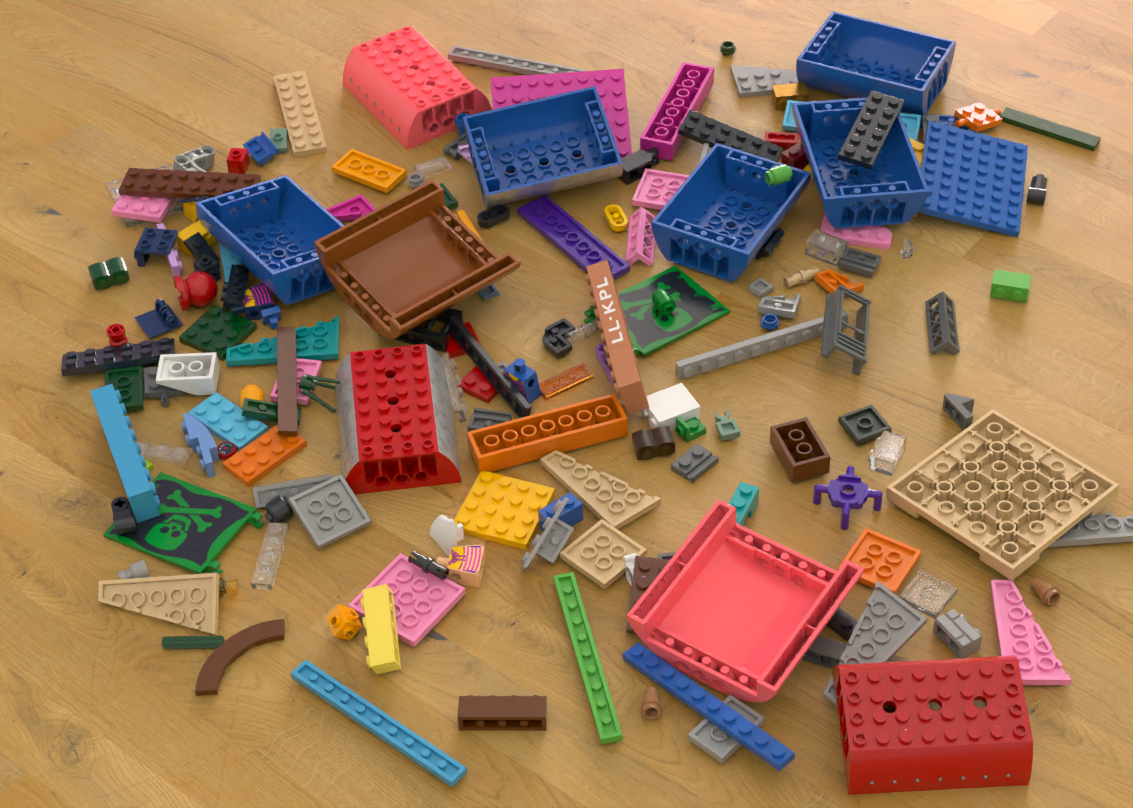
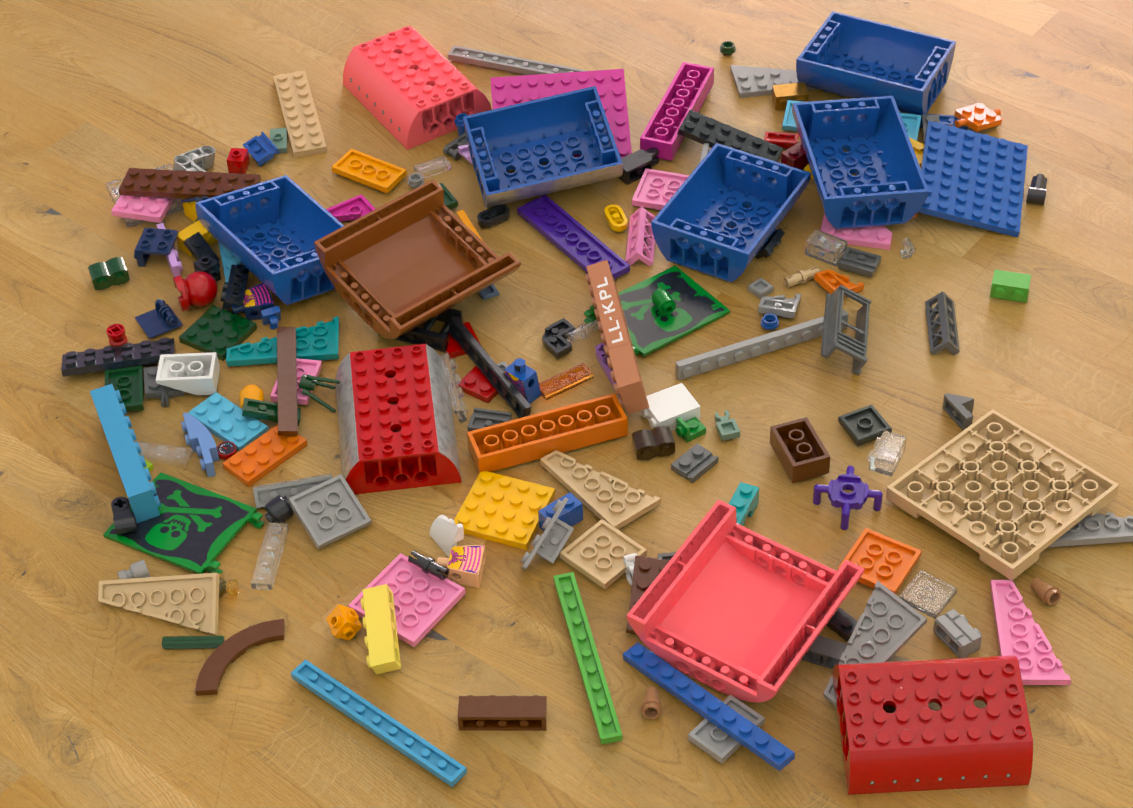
(778, 175): bright green brick -> none
(870, 130): plate -> none
(1050, 129): tile -> none

